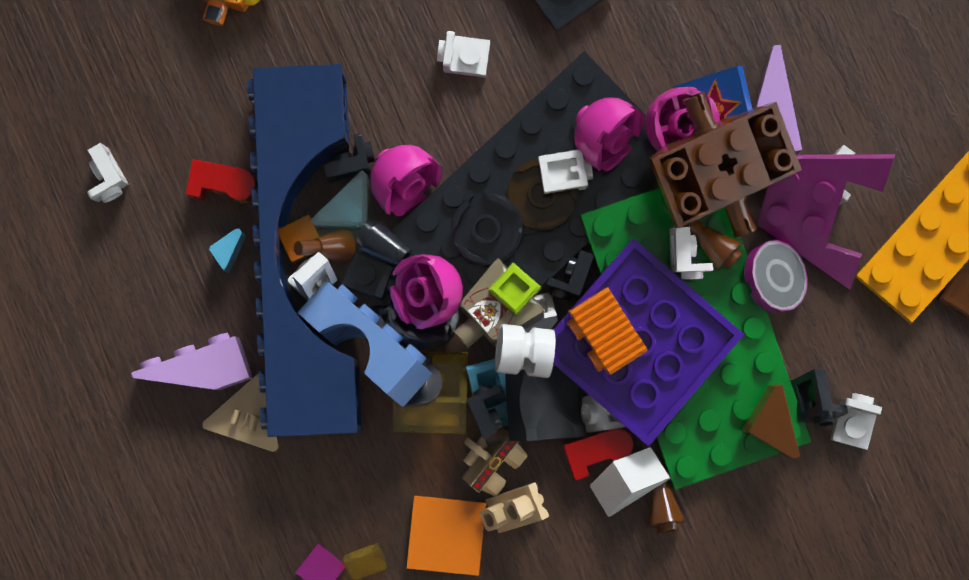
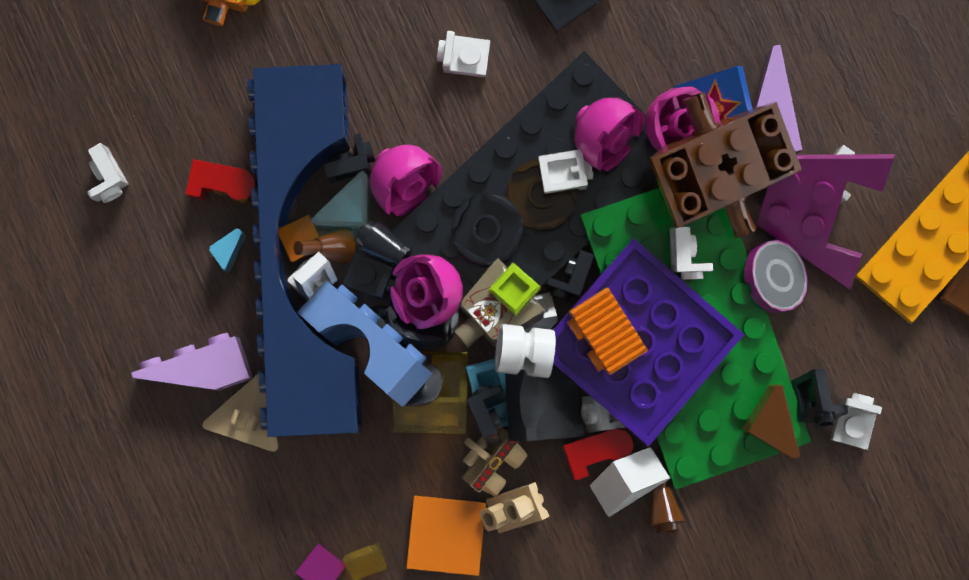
(717, 246): reddish brown cone -> none

